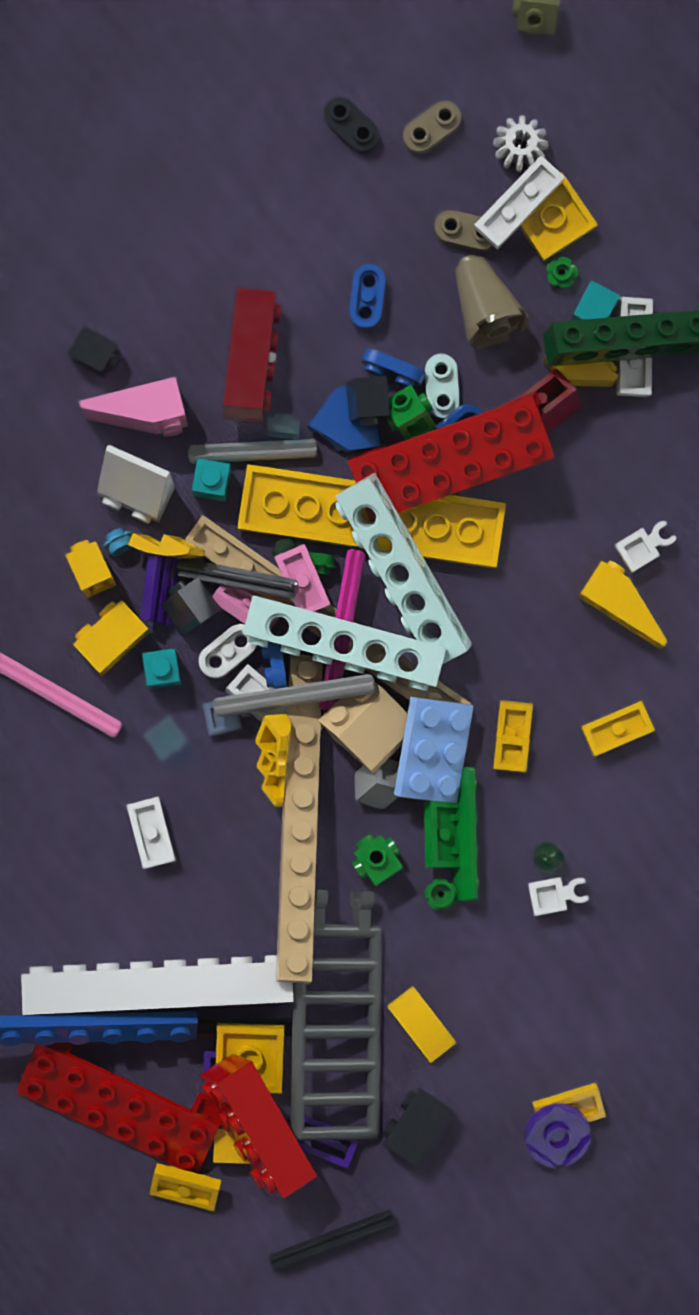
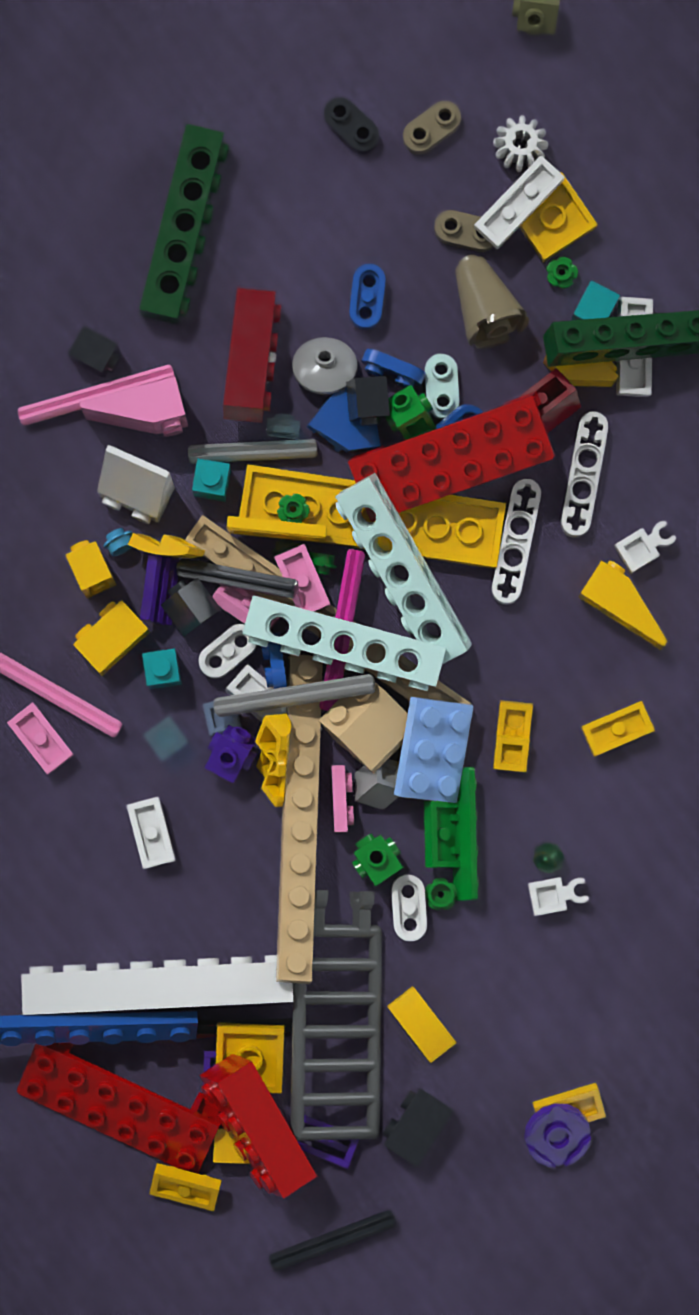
(40, 738): none -> bright pink plate
(70, 402): none -> bright pink axle
(195, 144): none -> dark green brick
(231, 753): none -> dark purple brick
(276, 529): none -> yellow tile
(296, 500): none -> green plate
(324, 376): none -> light grey dish
(342, 813): none -> bright pink plate
(409, 907): none -> white plate
(513, 541): none -> white beam
(582, 474): none -> white beam

